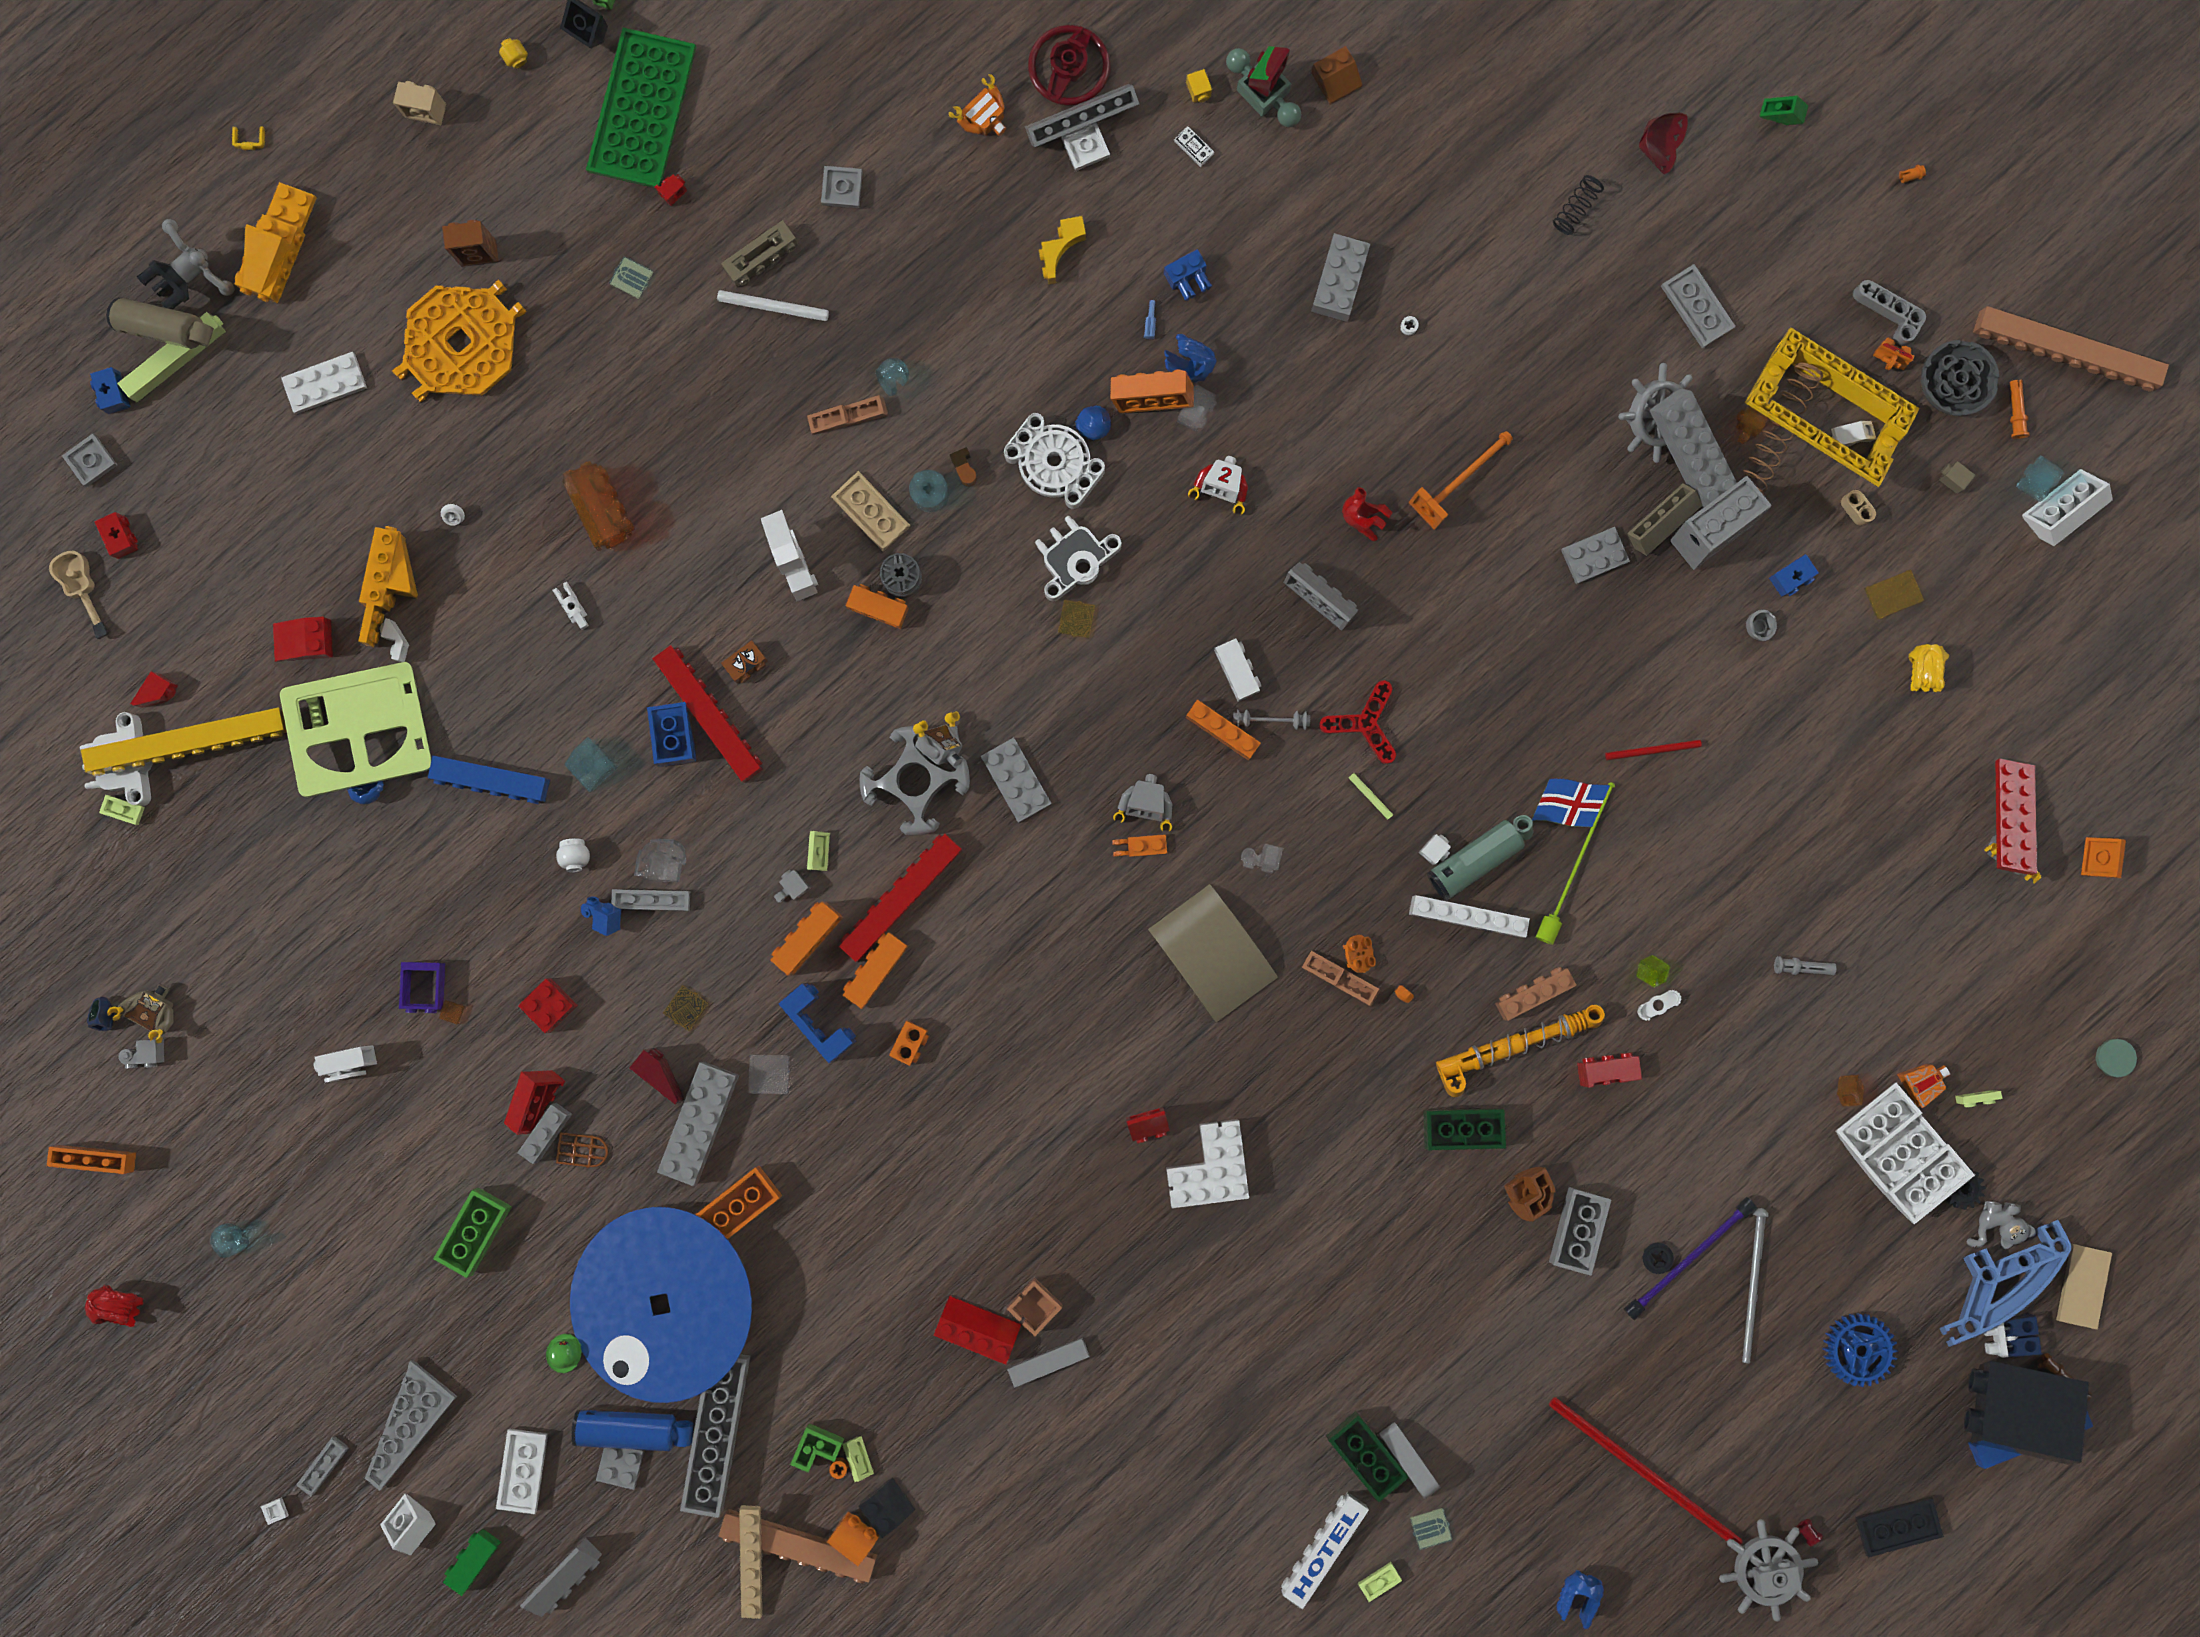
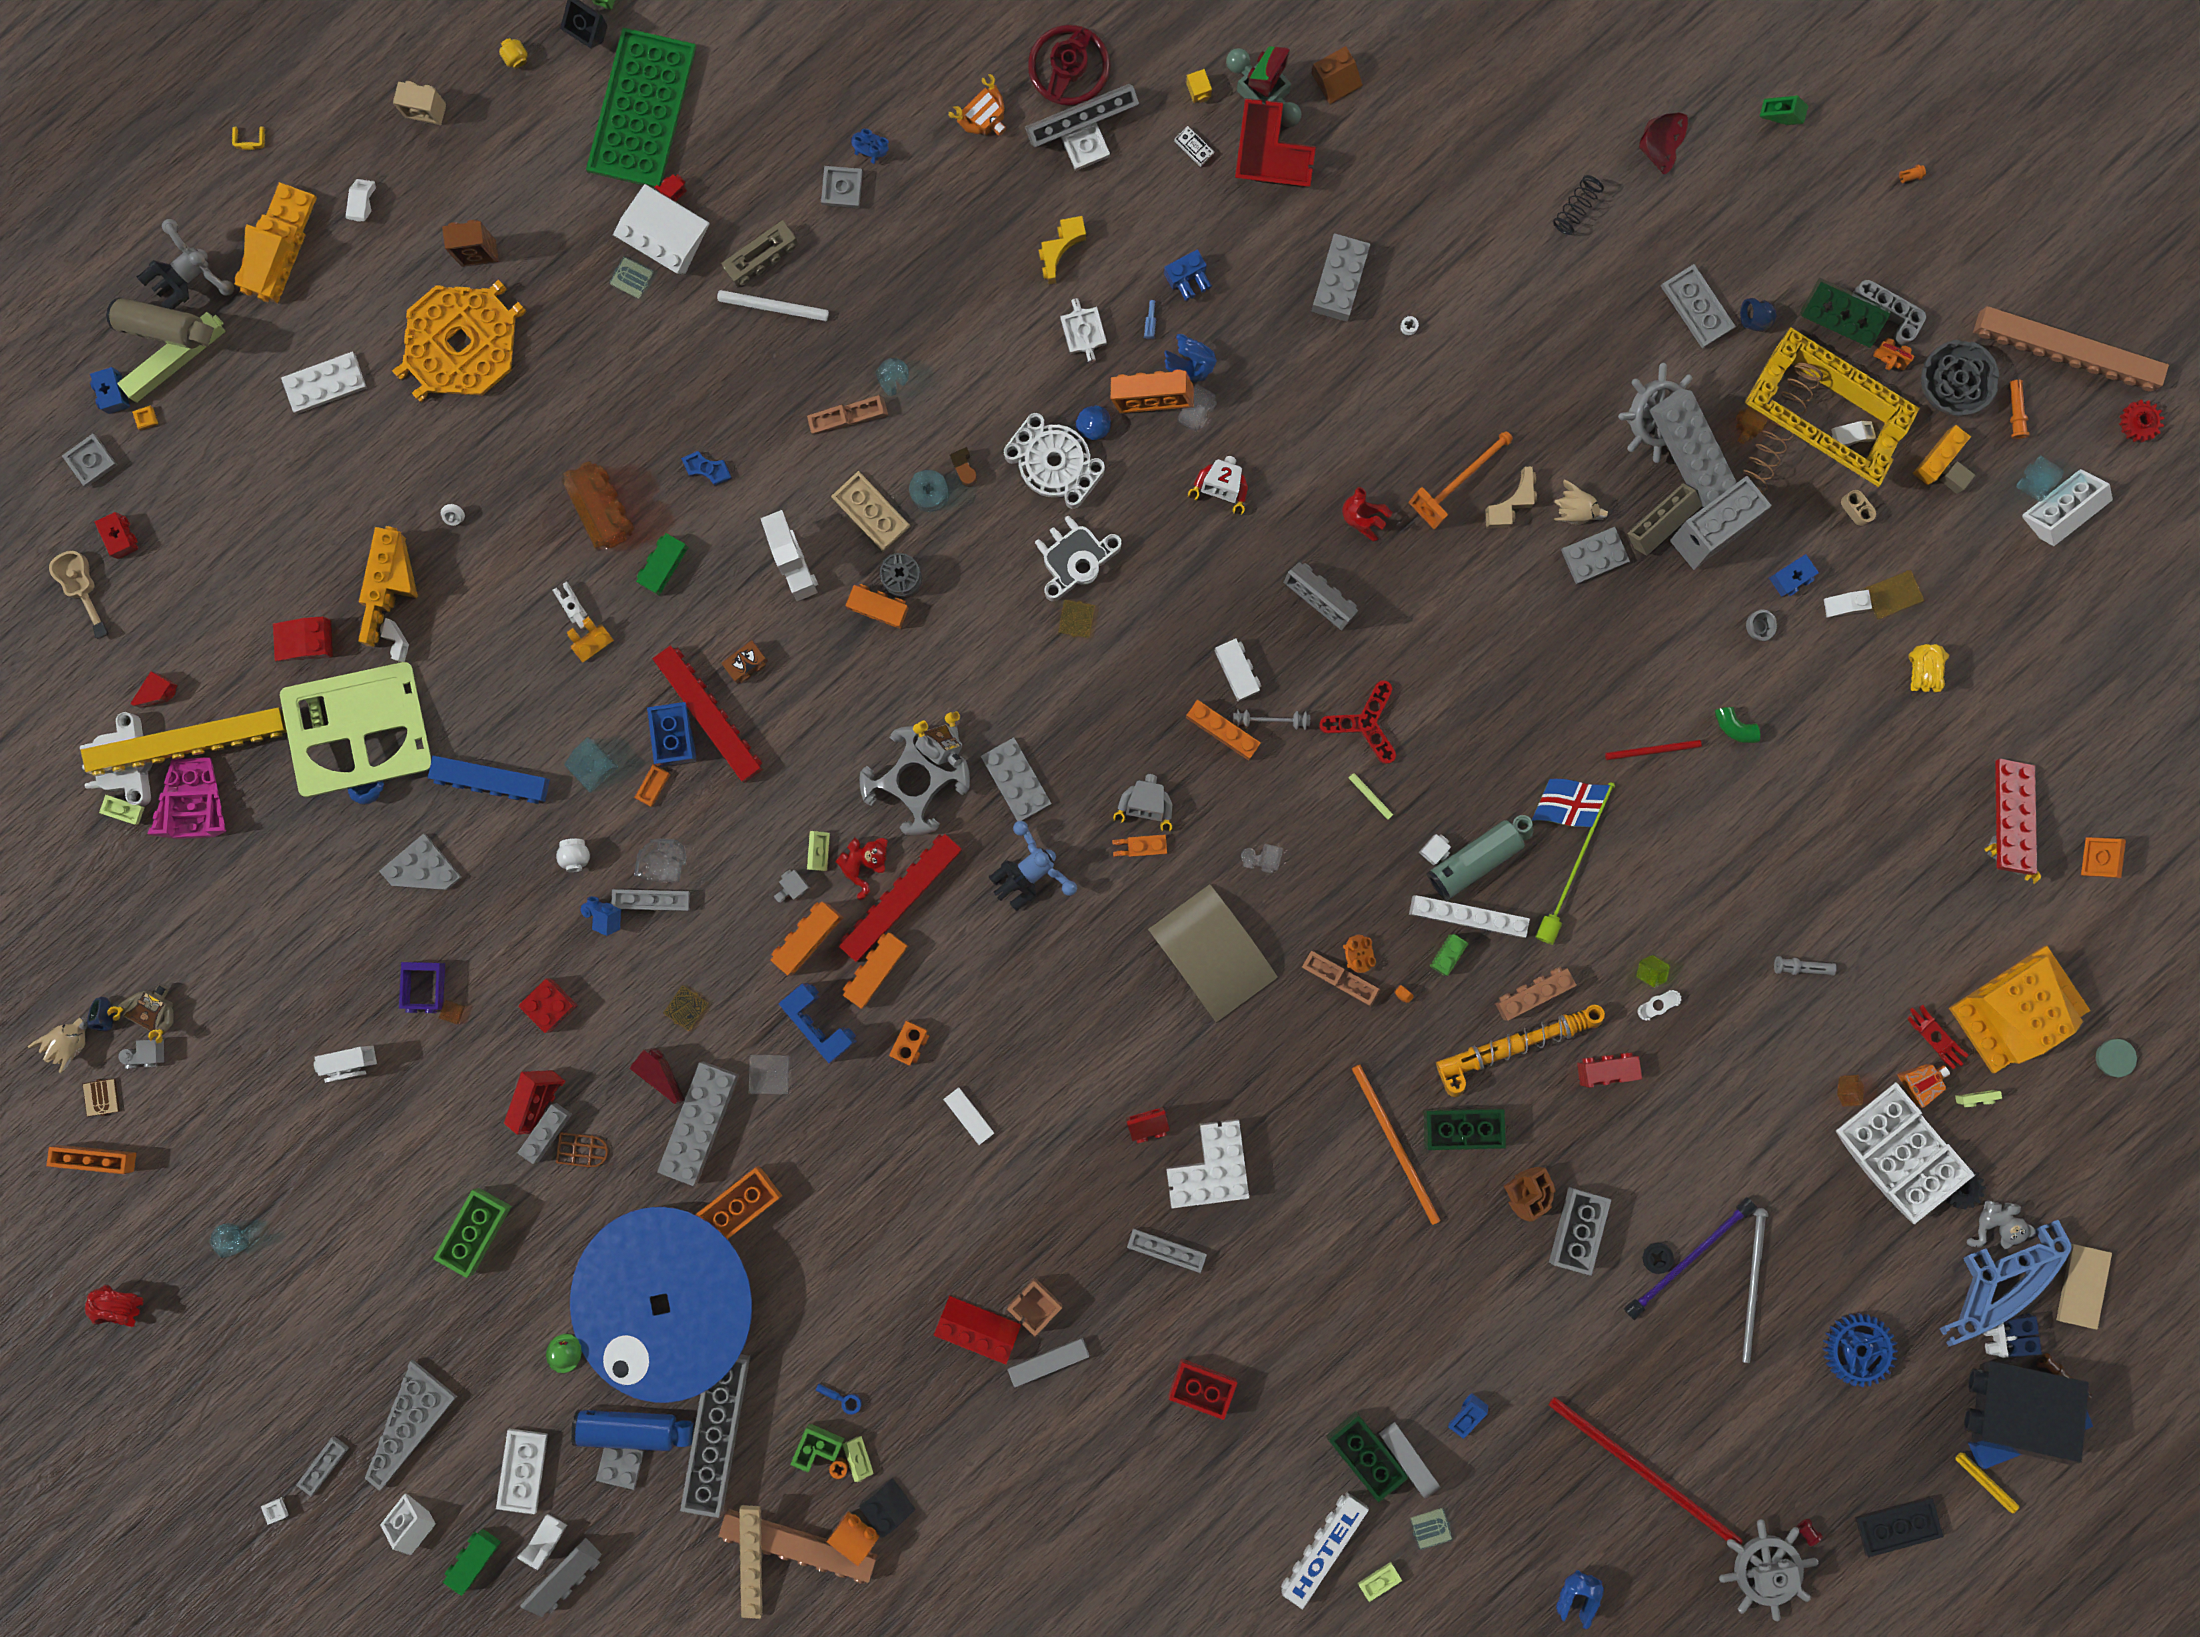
(62, 1043): none -> tan piece
(101, 1097): none -> piece
(145, 418): none -> light orange tile
(189, 802): none -> dark pink wedge
(358, 200): none -> white slope
(421, 867): none -> light grey plate
(543, 1542): none -> white panel
(592, 642): none -> light orange plate
(652, 785): none -> orange tile
(661, 564): none -> green brick
(662, 229): none -> white slope
(713, 470): none -> blue tile
(835, 1396): none -> blue piece
(869, 144): none -> blue plate
(871, 855): none -> red animal
(969, 1116): none -> white tile
(1027, 872): none -> wheel
(1083, 330): none -> white plate
(1166, 1250): none -> light grey plate
(1202, 1389): none -> red brick
(1262, 155): none -> red piece
(1396, 1145): none -> orange piece
(1448, 954): none -> bright green brick
(1471, 1413): none -> blue plate
(1501, 514): none -> tan arch
(1578, 506): none -> tan piece
(1734, 728): none -> green cylinder
(1763, 315): none -> dark blue helmet
(1845, 325): none -> dark green brick
(1848, 603): none -> white slope
(1941, 455): none -> light orange brick
(1944, 1045): none -> red piece
(1987, 1482): none -> yellow axle
(2021, 1011): none -> light orange wedge
(2132, 425): none -> red gear

